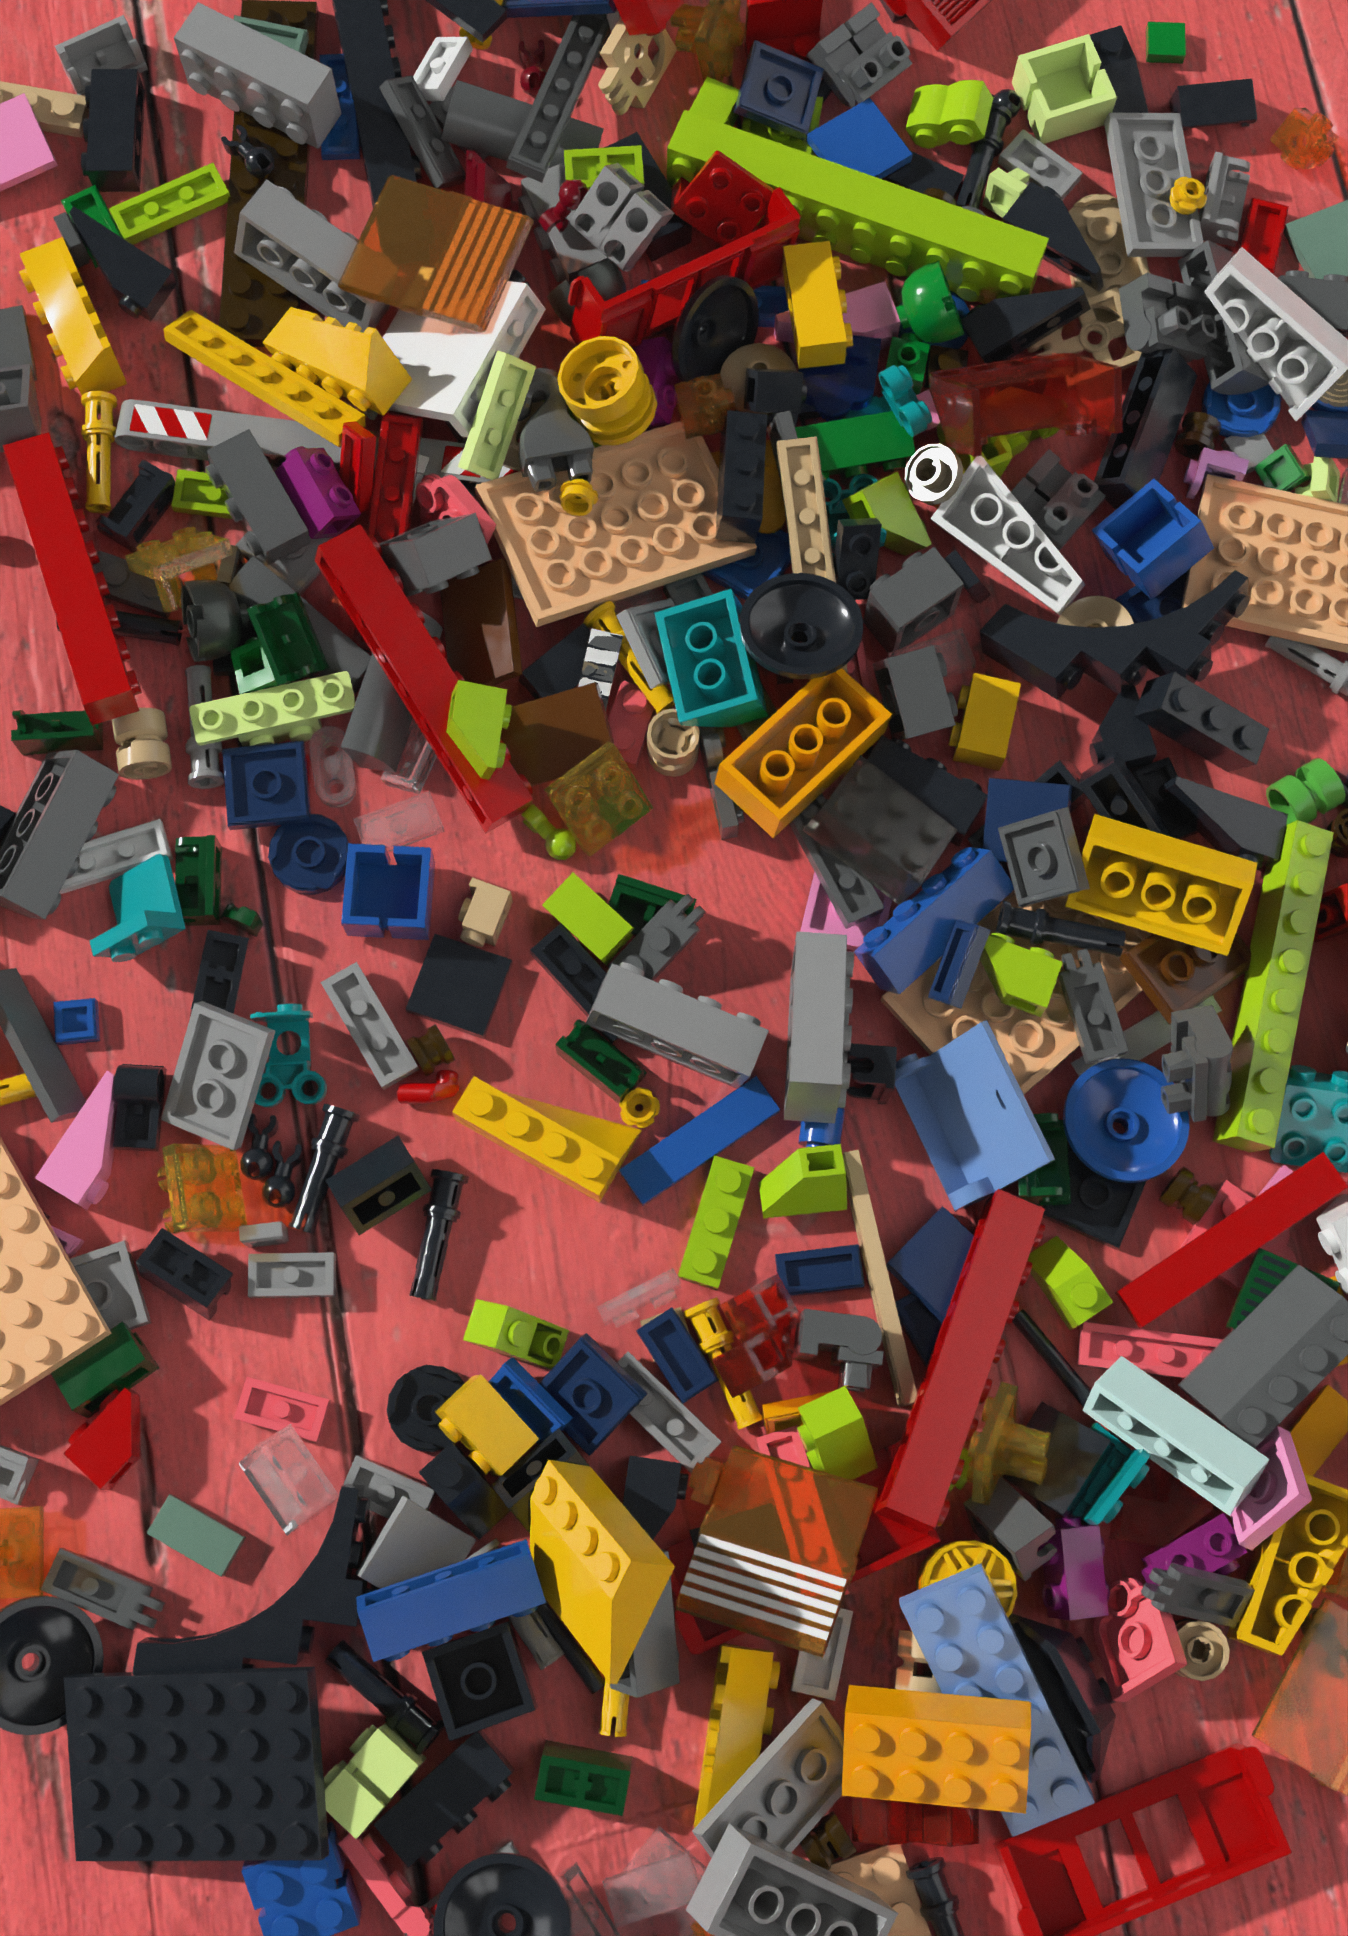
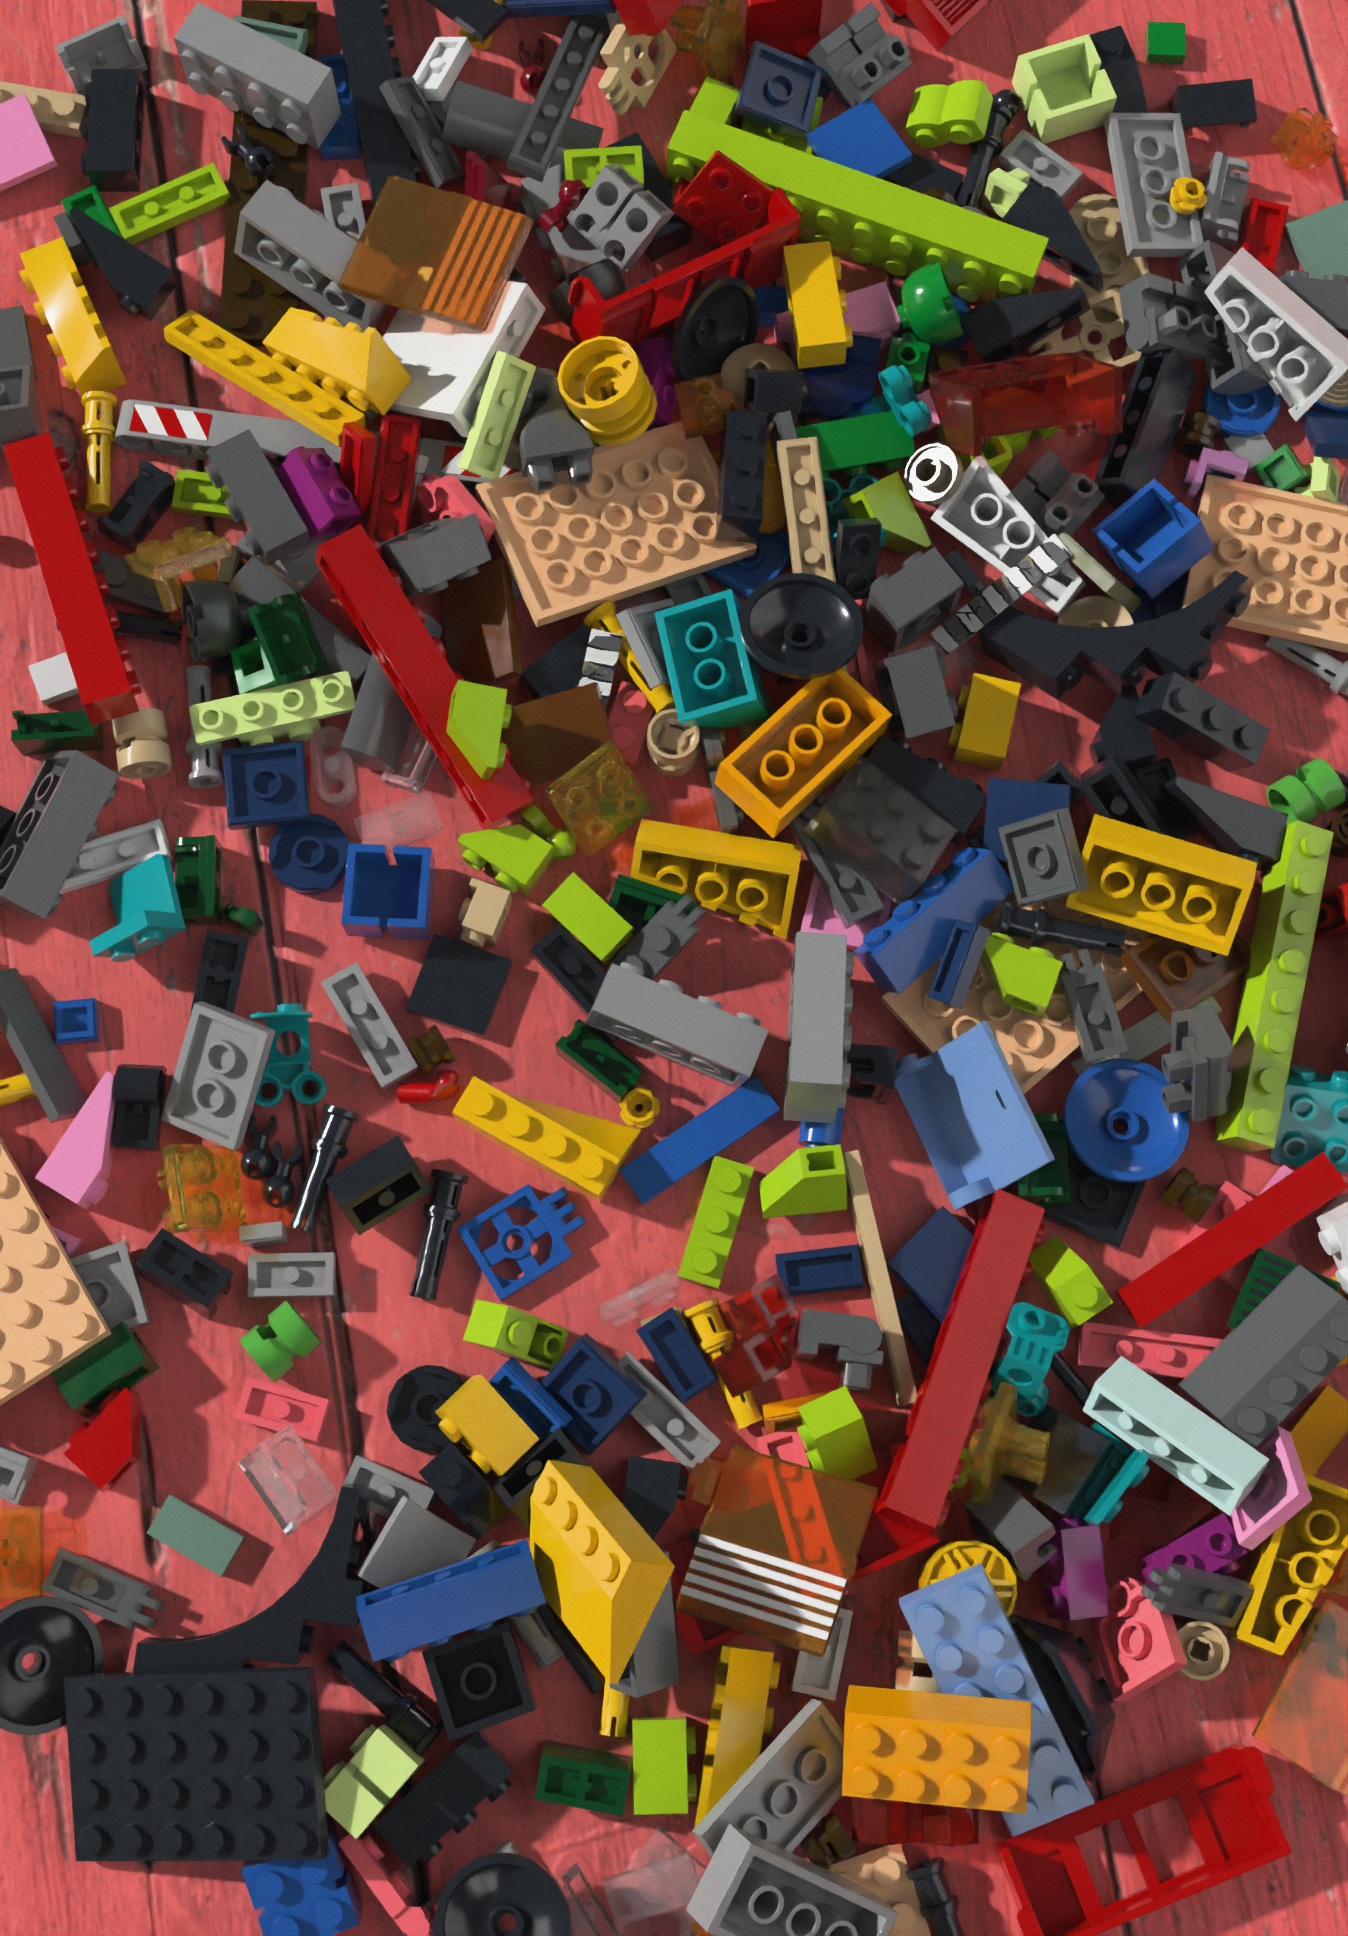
(53, 679): none -> white tile
(280, 1341): none -> bright green wheel
(344, 208): none -> light grey plate
(509, 853): none -> lime slope
(550, 1220): none -> blue piece
(577, 497): yellow plate -> none
(661, 1765): none -> lime brick
(721, 870): none -> yellow wedge
(1001, 594): none -> sticker
(1033, 1342): none -> teal piece
(1100, 574): none -> tile

